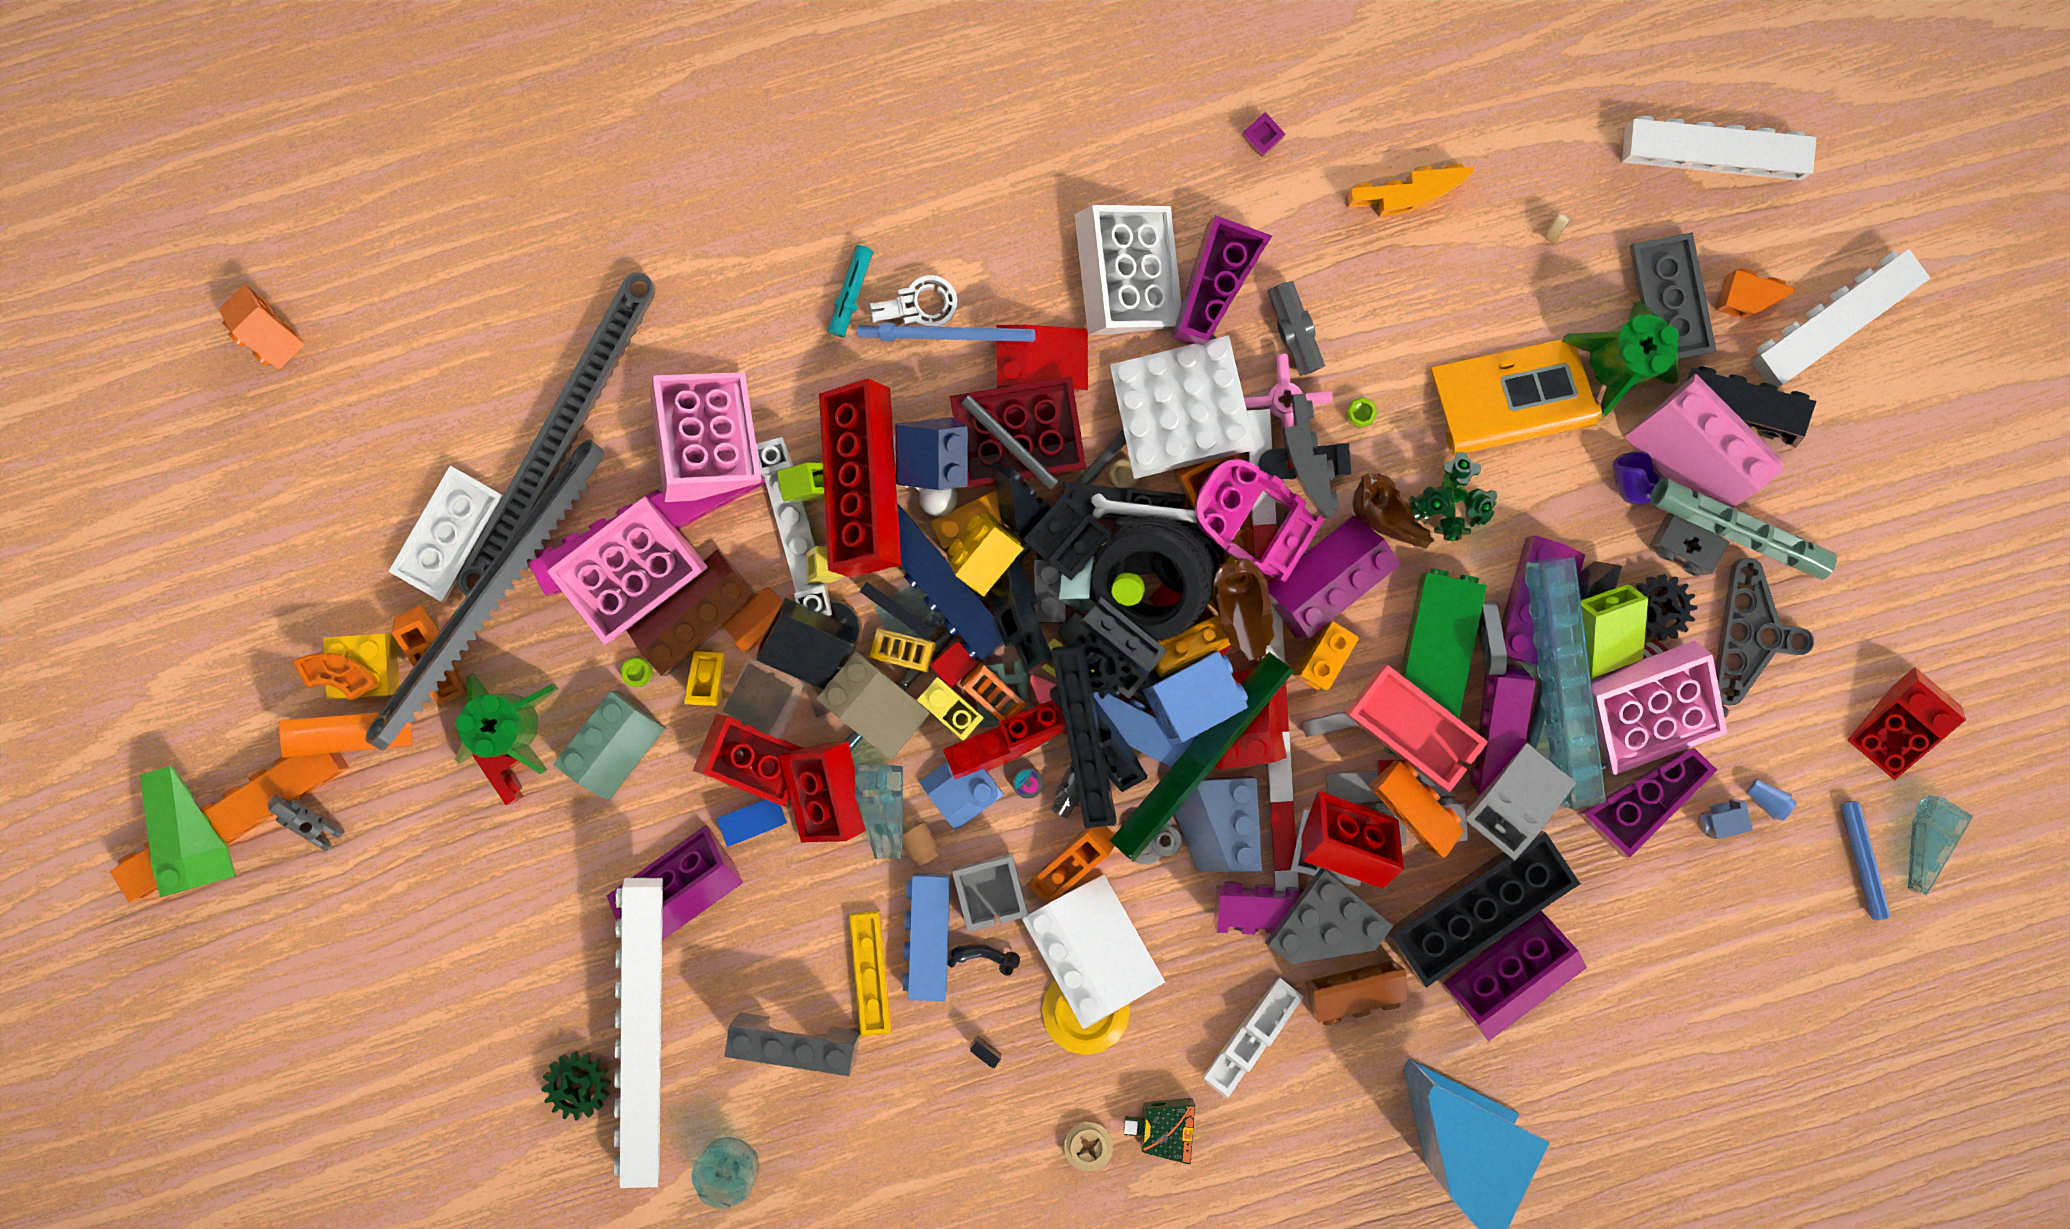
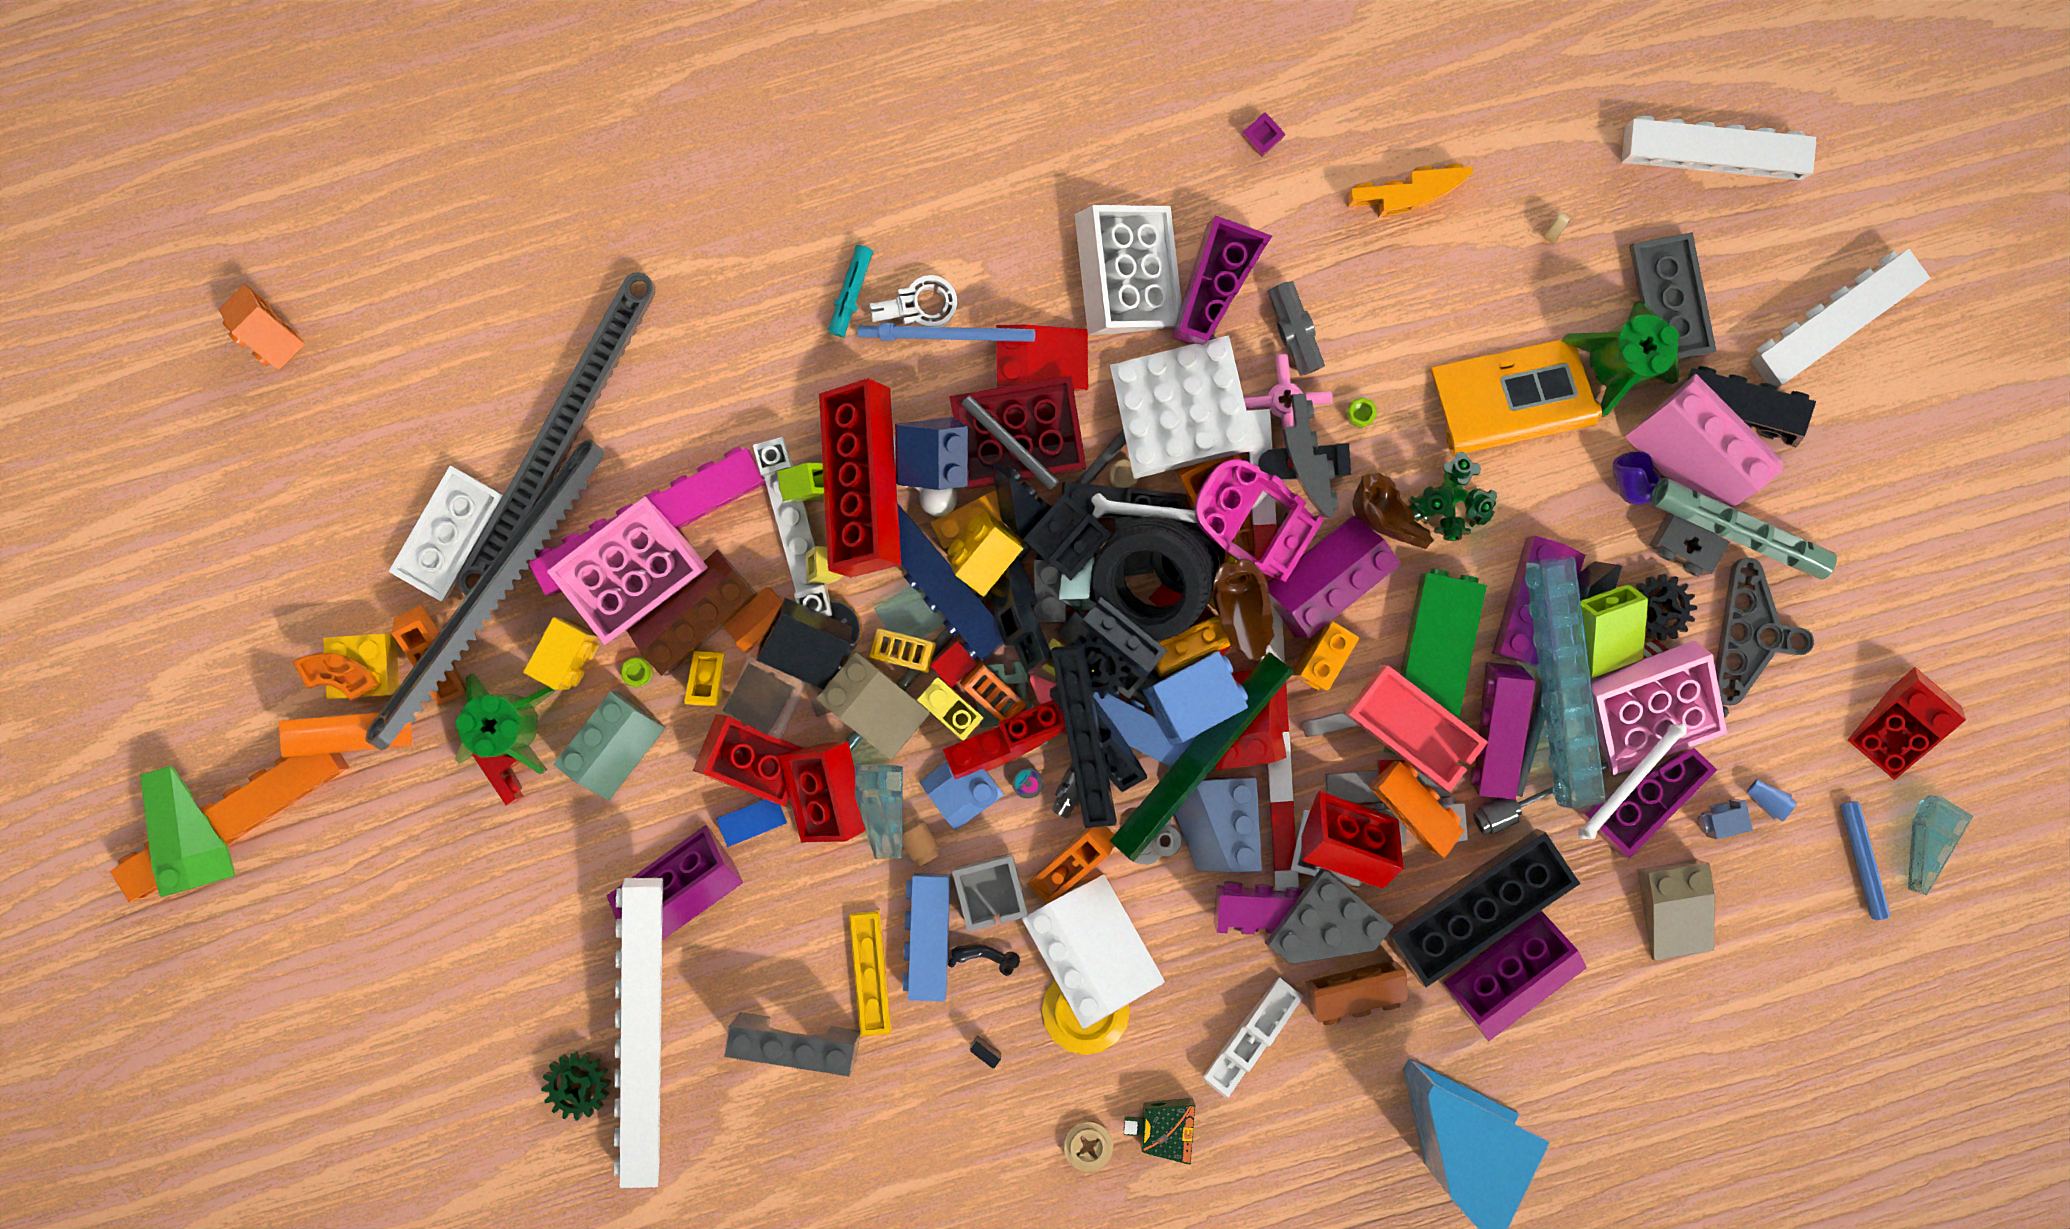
(303, 821): dark grey hinge -> none
(562, 654): none -> yellow brick
(703, 434): bright pink slope -> none
(708, 1171): clear light blue brick -> none
(925, 629): black hinge -> none
(1128, 589): lime tile -> none
(1492, 639): dark grey beam -> none
(1519, 801): light grey slope -> none
(1673, 733): none -> white piece
(1678, 908): none -> slope
(1748, 294): orange slope -> none

